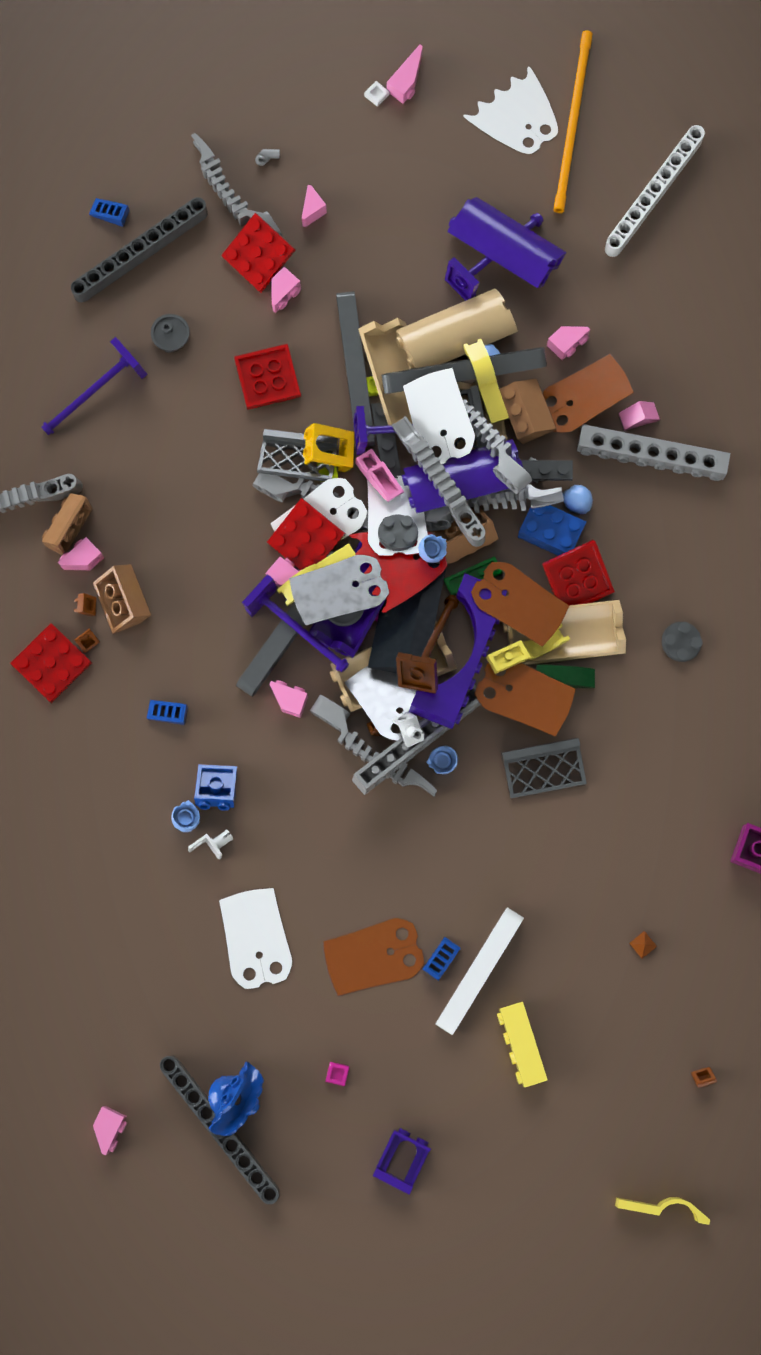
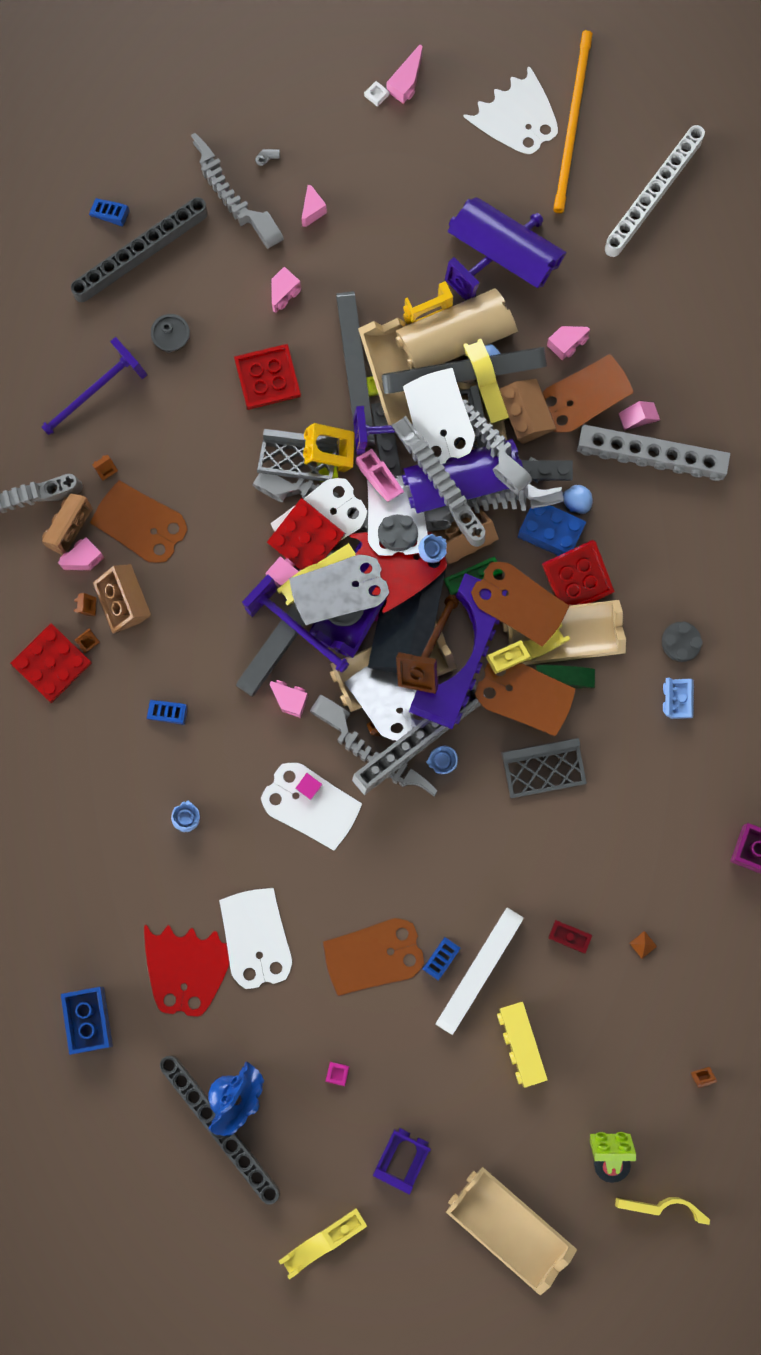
(86, 1020): none -> blue brick
(105, 467): none -> dark orange tile
(107, 1127): bright pink slope -> none
(130, 517): none -> dark orange piece
(187, 961): none -> red piece
(214, 844): white bracket -> none
(215, 787): plate -> none
(258, 252): red plate -> none
(308, 786): none -> dark pink tile
(323, 818): none -> white piece
(323, 1242): none -> light yellow piece
(409, 729): white bracket -> none
(444, 299): none -> yellow panel
(511, 1230): none -> tan cylinder
(570, 936): none -> dark red plate
(612, 1155): none -> lime plate
(679, 698): none -> light blue bracket

